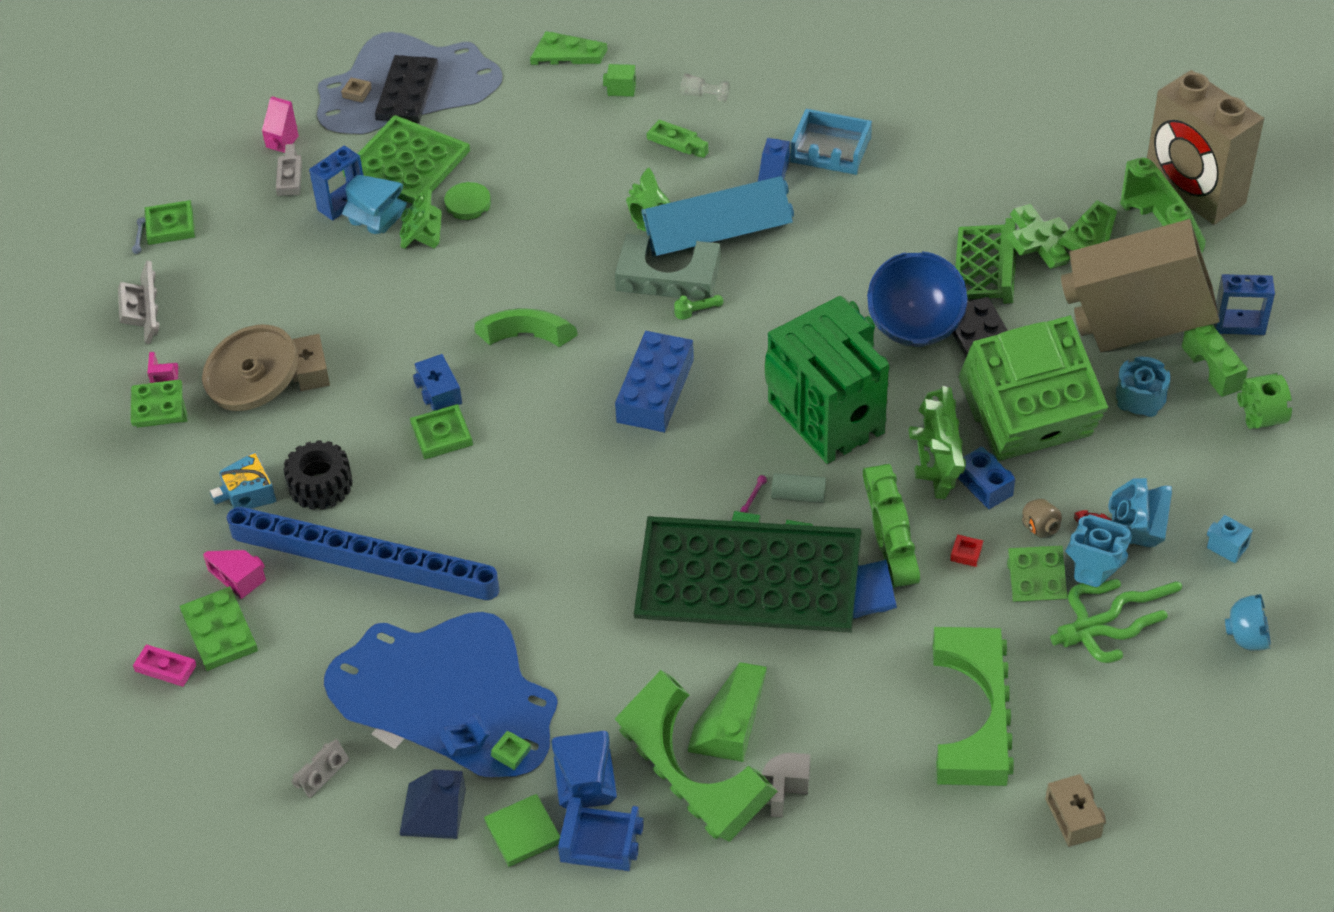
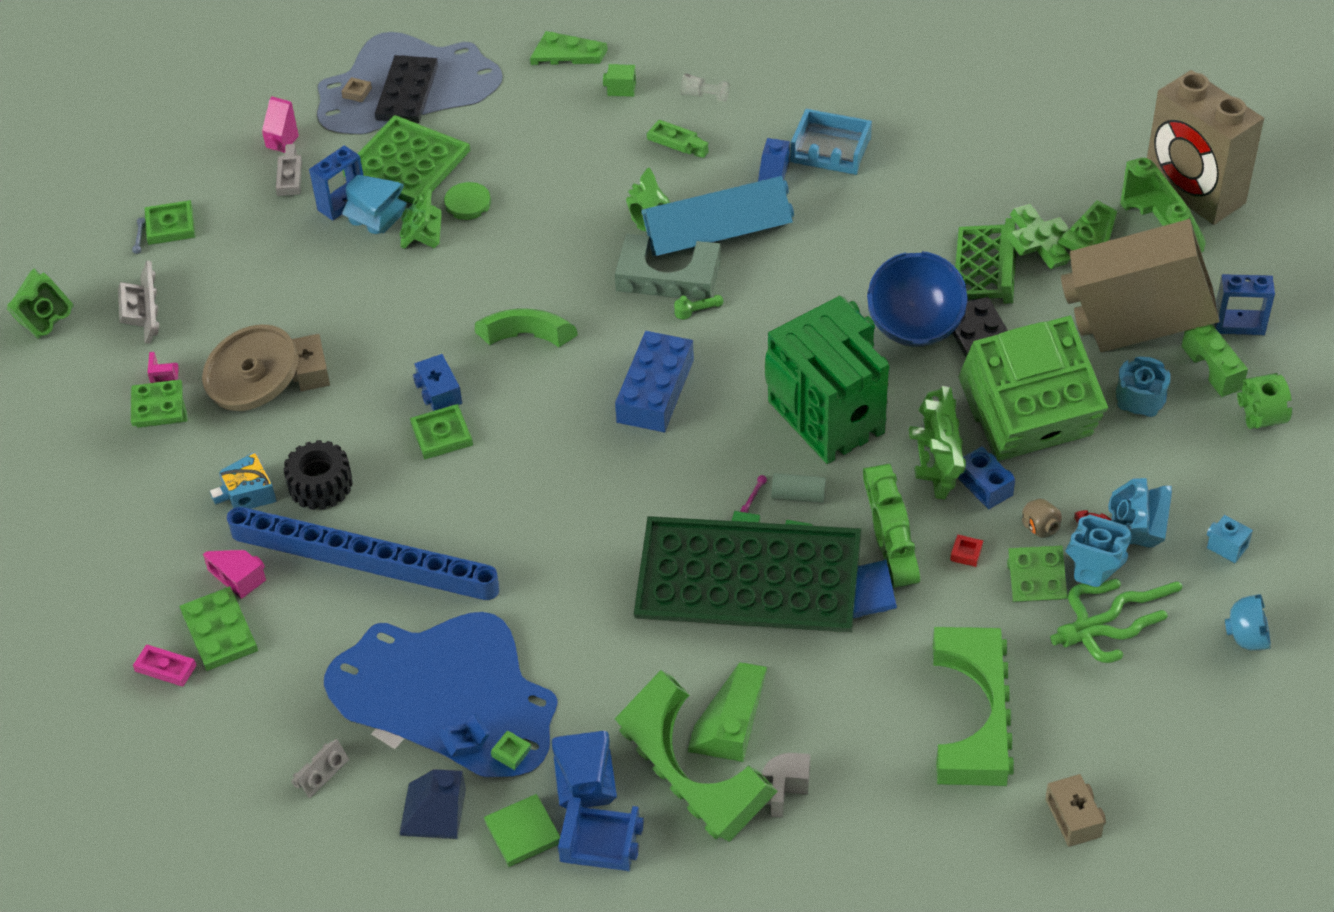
(39, 304): none -> bright green piece

